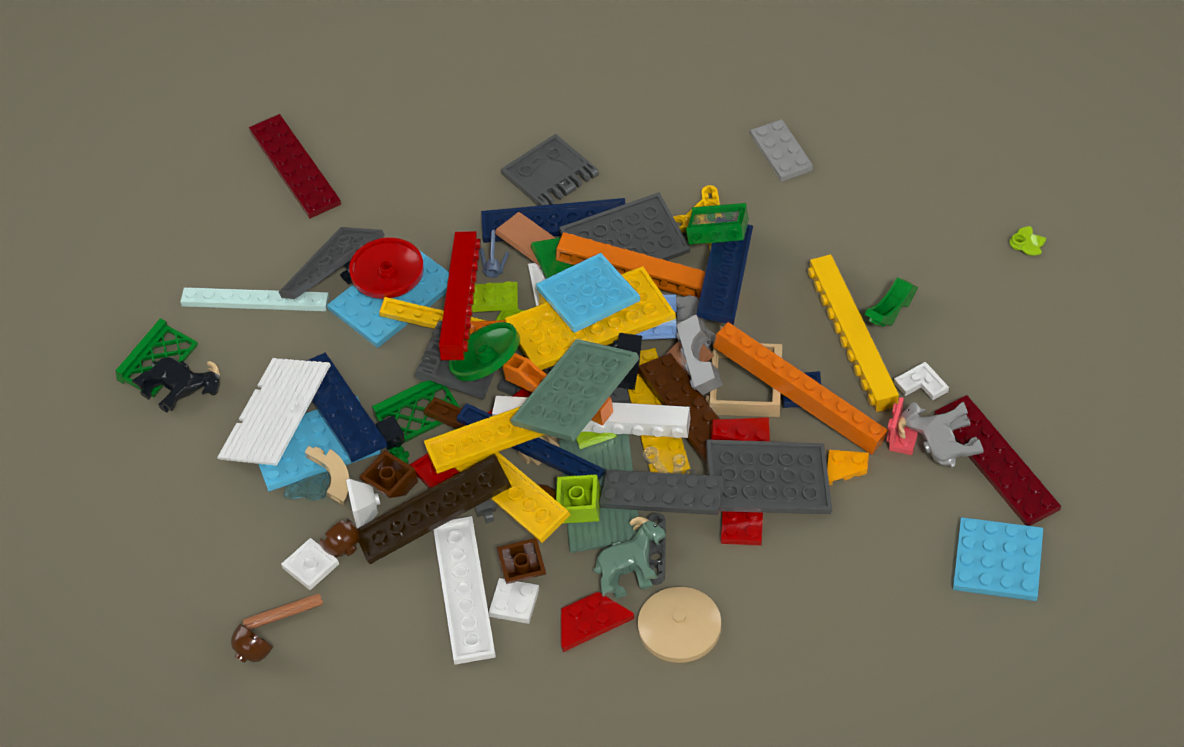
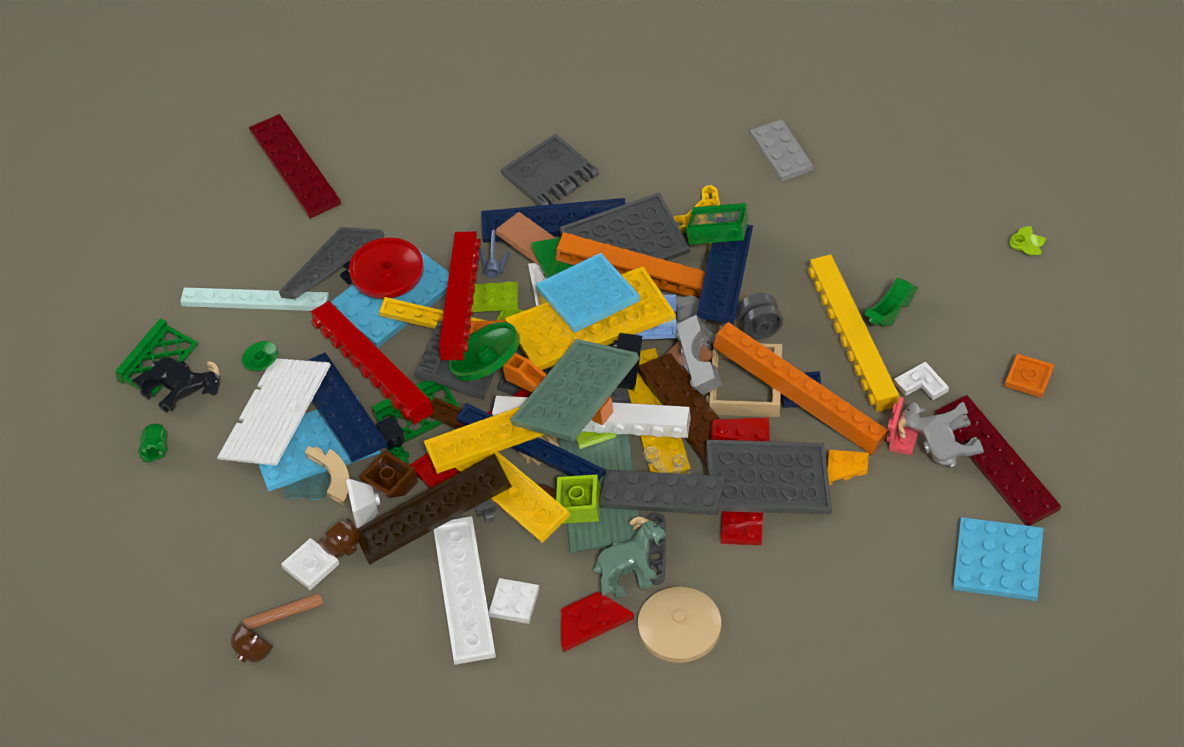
(152, 443): none -> green piece
(259, 356): none -> green dish
(371, 363): none -> red brick
(521, 561): reddish brown slope -> none
(759, 316): none -> dark grey wheel
(1029, 375): none -> orange plate

